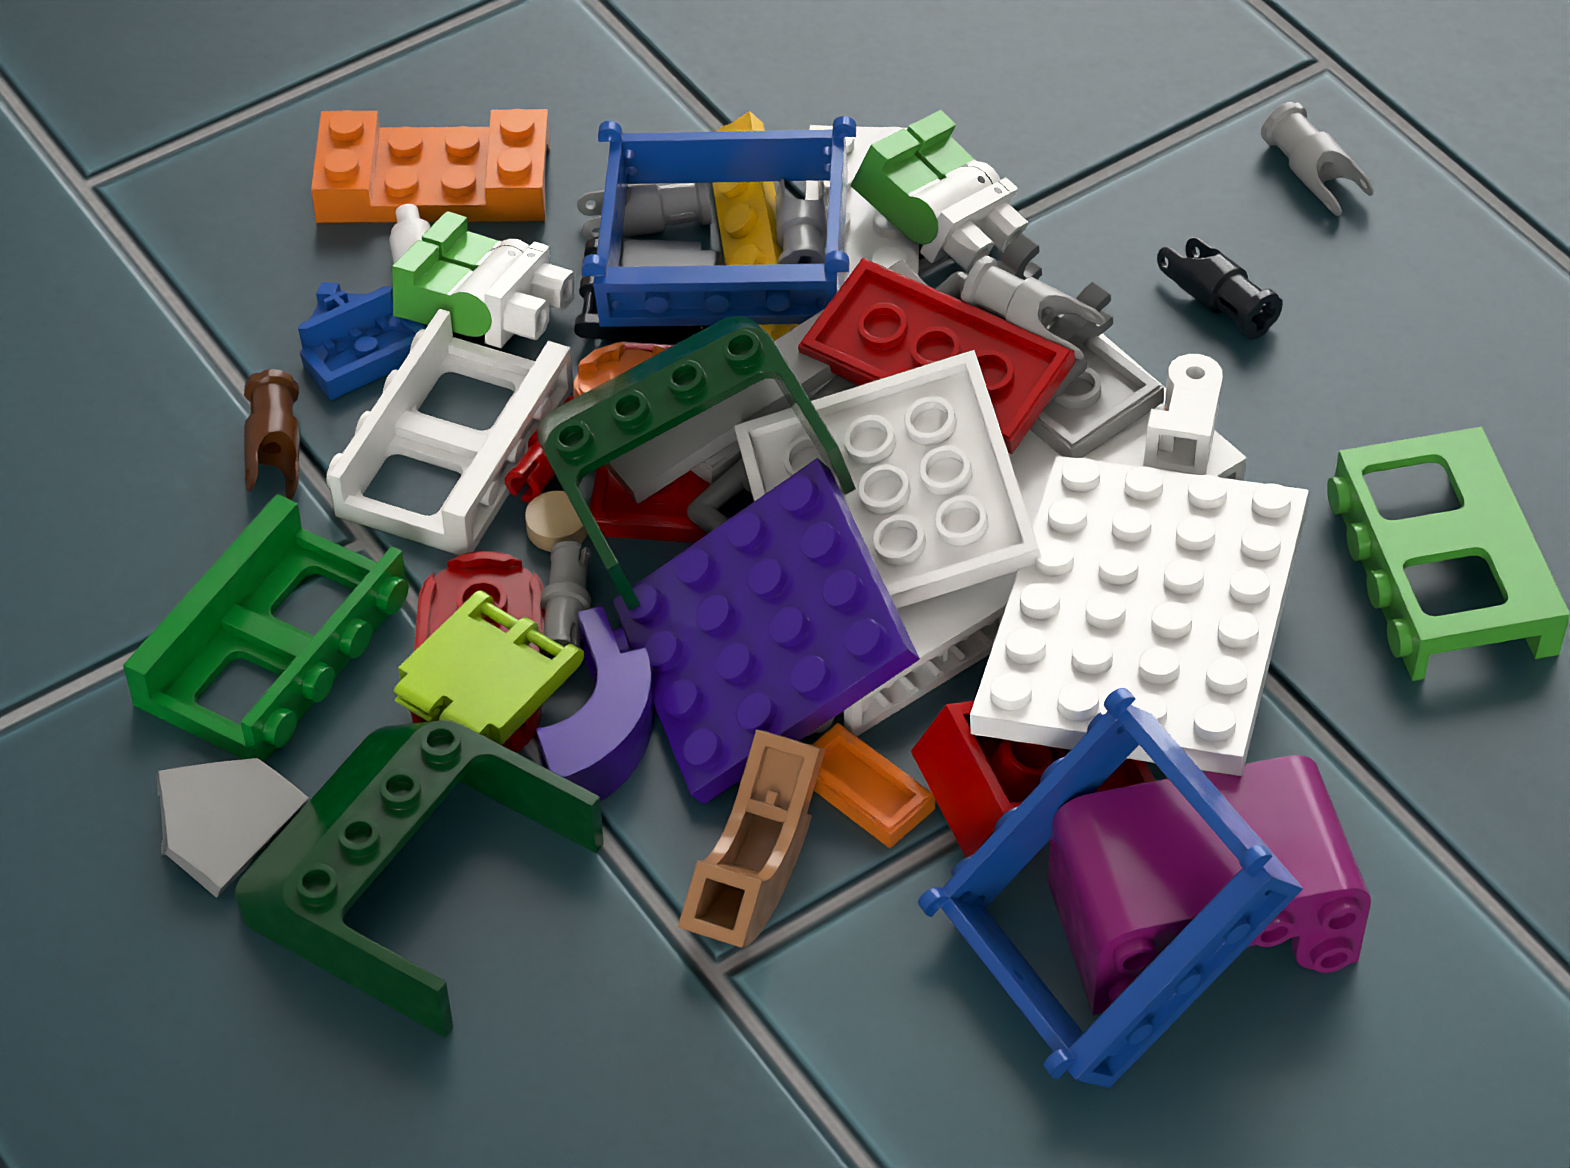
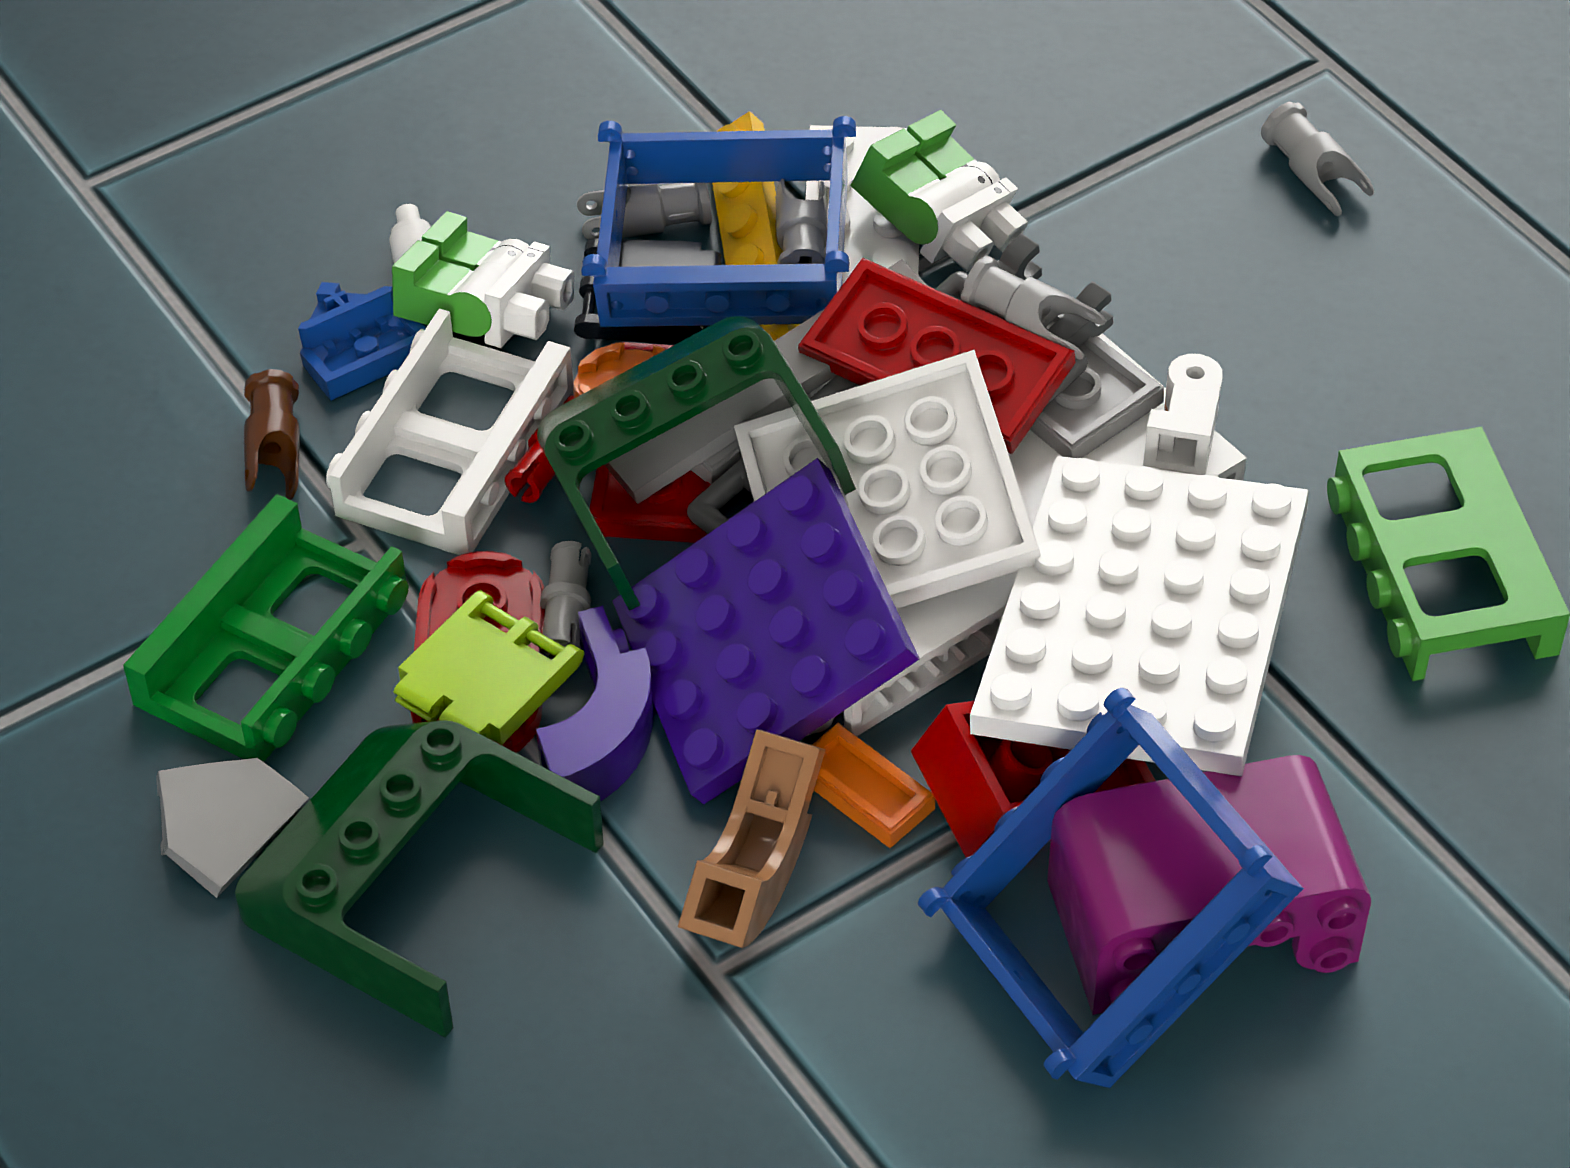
(470, 171): orange piece -> none
(552, 520): tan tile -> none
(1222, 286): black piece -> none

